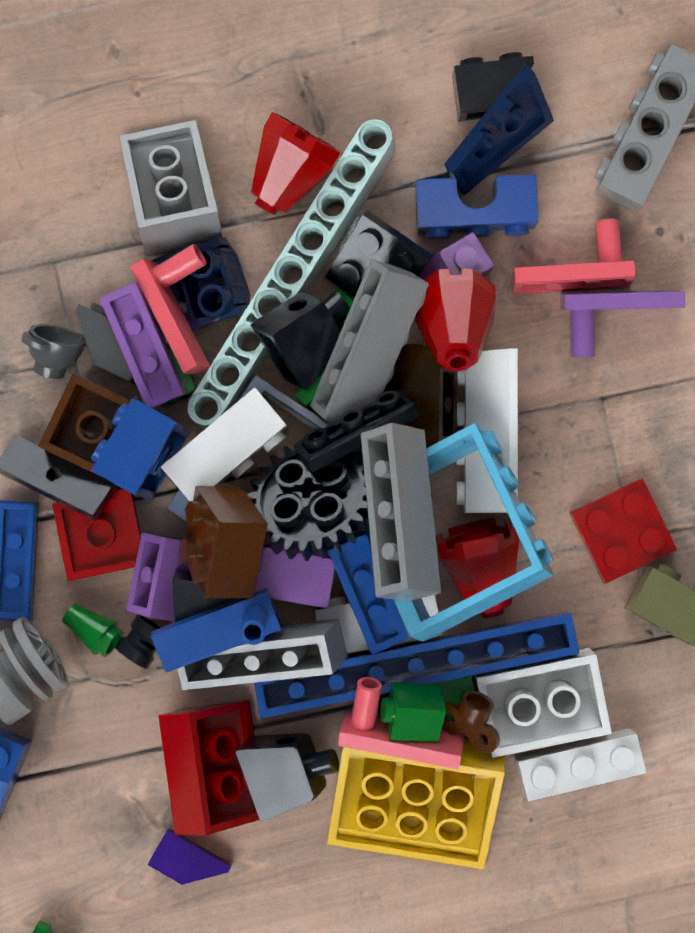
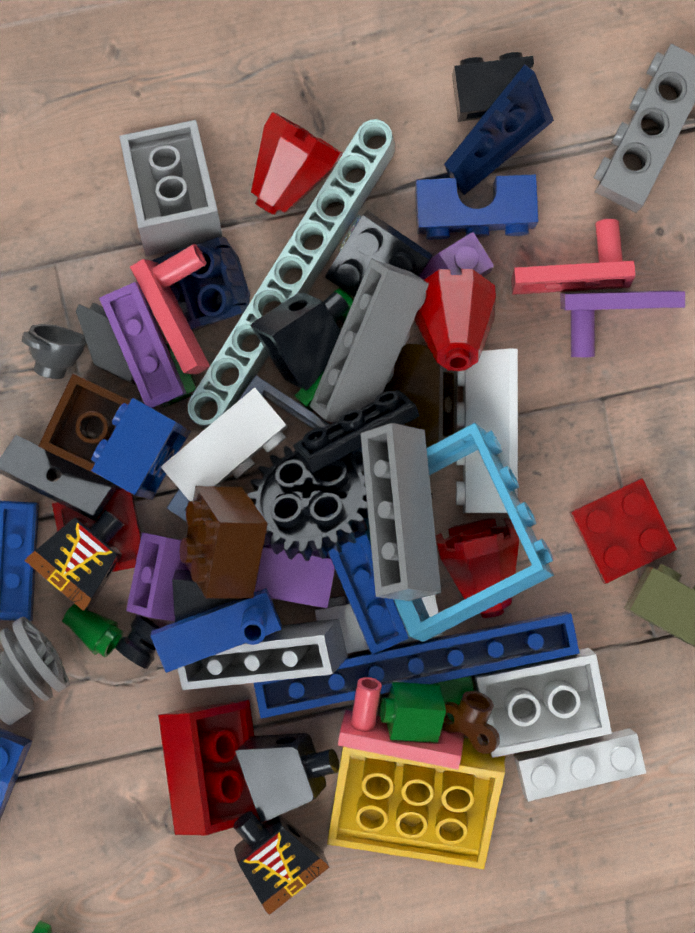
(79, 558): none -> torso
(186, 860): dark purple tile -> none
(276, 859): none -> torso

